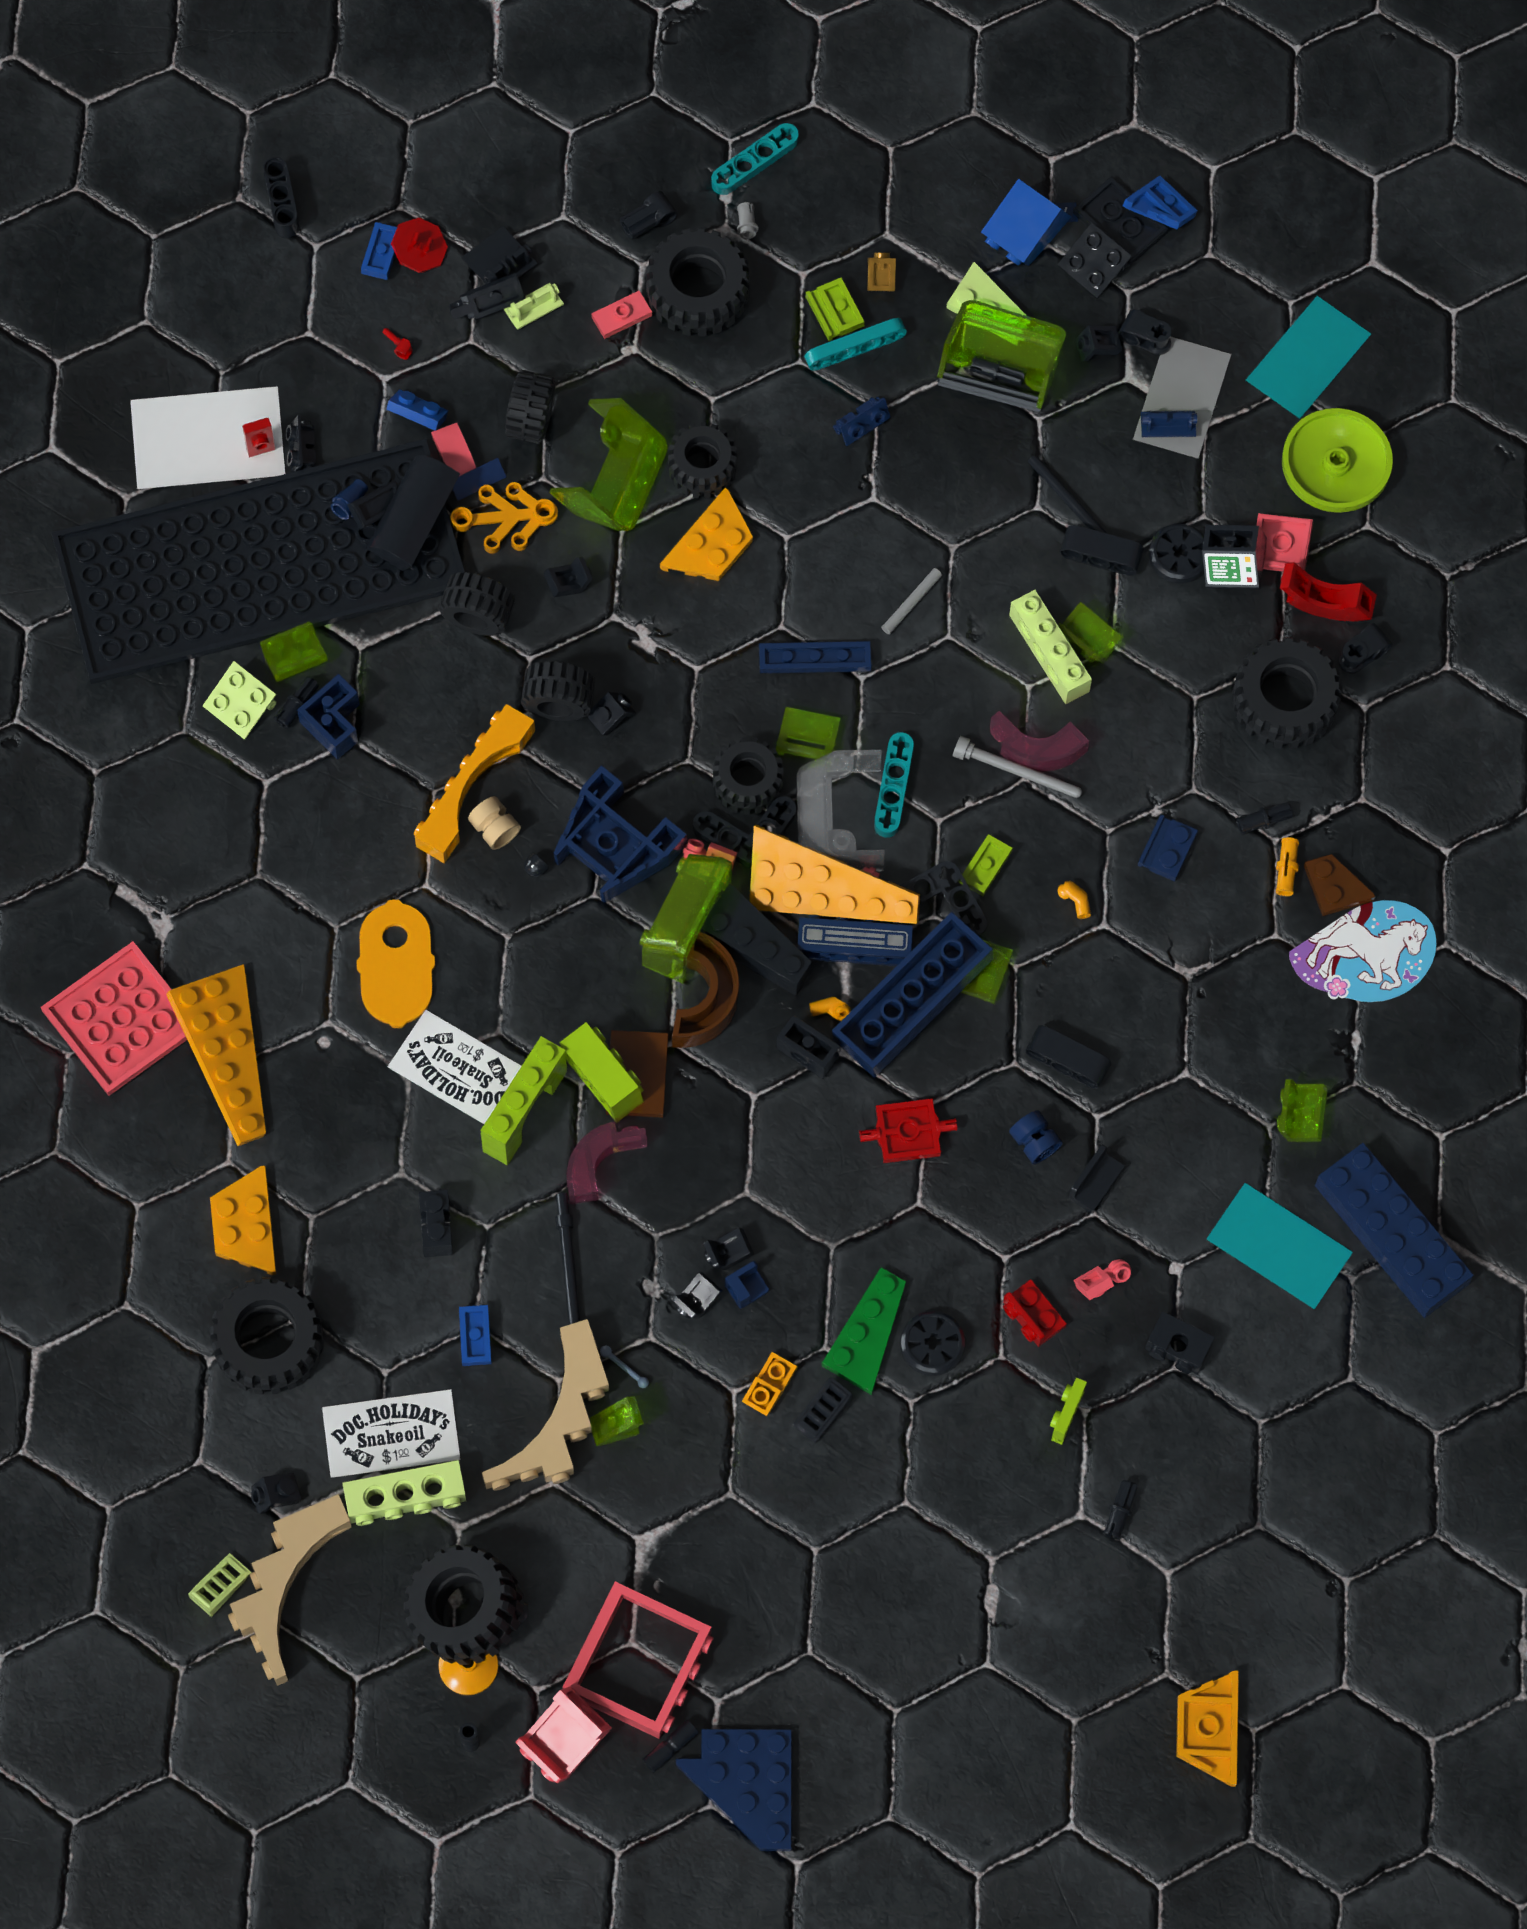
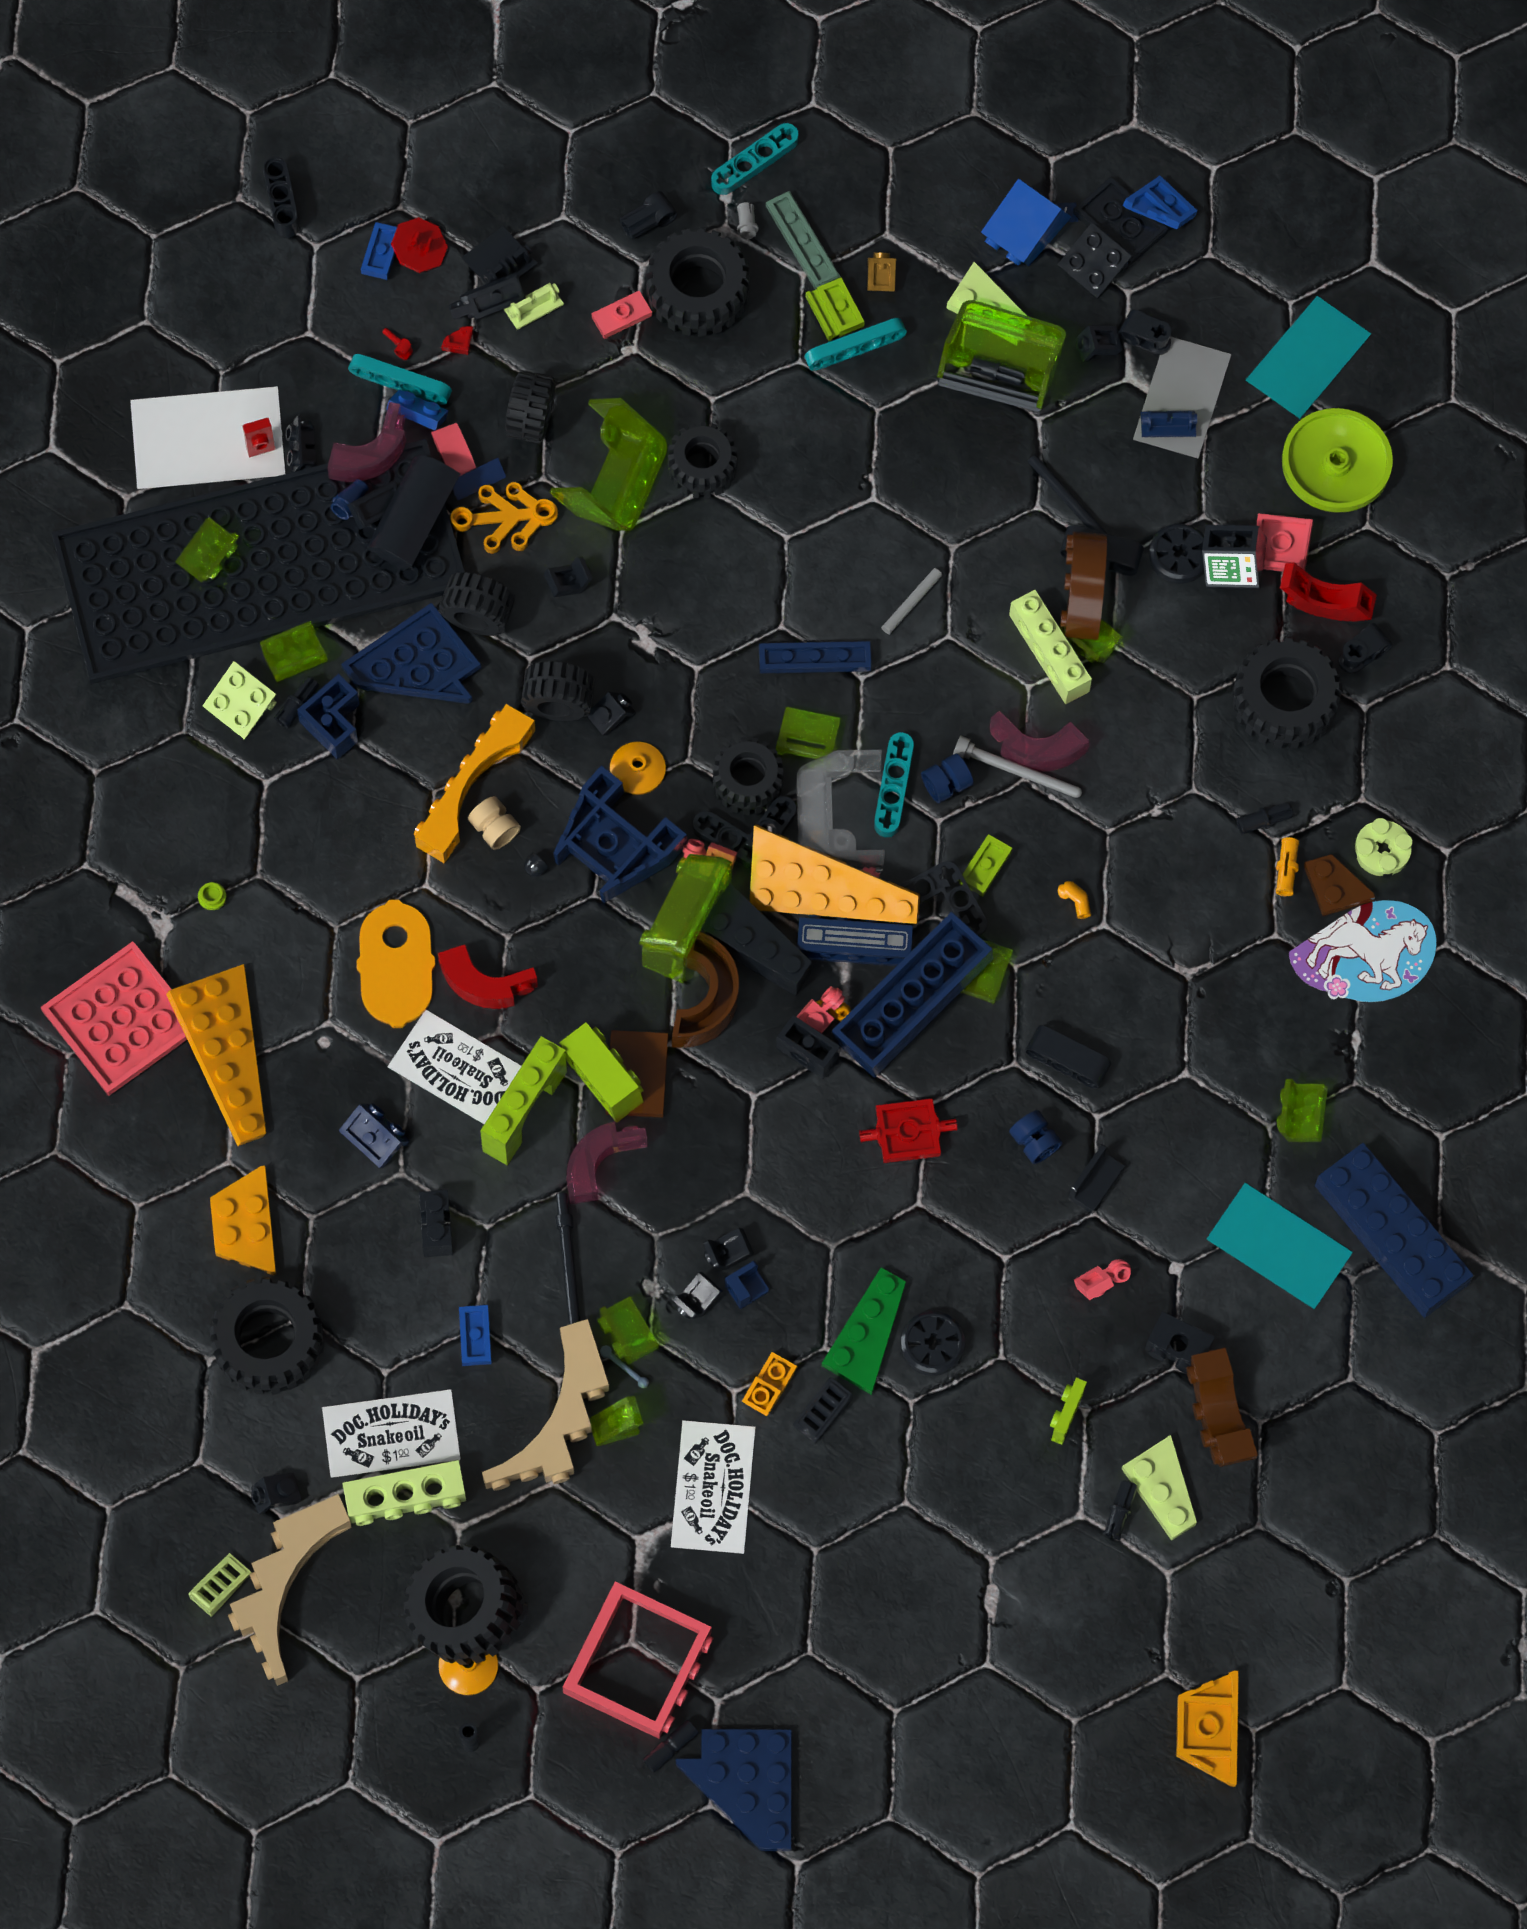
(207, 550): none -> clear neon green bracket
(212, 896): none -> lime plate
(374, 458): none -> clear pink arch
(374, 1134): none -> dark blue bracket
(400, 378): none -> teal beam
(416, 660): none -> dark blue wing
(458, 341): none -> red tile
(479, 988): none -> red arch
(563, 1736): panel -> none
(628, 1330): none -> clear neon green bracket
(641, 779): none -> light orange dish
(711, 542): light orange wing -> none
(713, 1487): none -> white sticker
(802, 240): none -> sand green tile
(817, 1015): none -> coral plate
(869, 417): dark blue hinge -> none
(944, 779): none -> dark blue wheel
(1034, 1313): red bracket -> none
(1085, 584): none -> reddish brown brick
(1163, 1487): none -> yellowish green wing
(1167, 847): dark blue plate -> none
(1218, 1409): none -> reddish brown brick
(1383, 832): none -> yellowish green plate

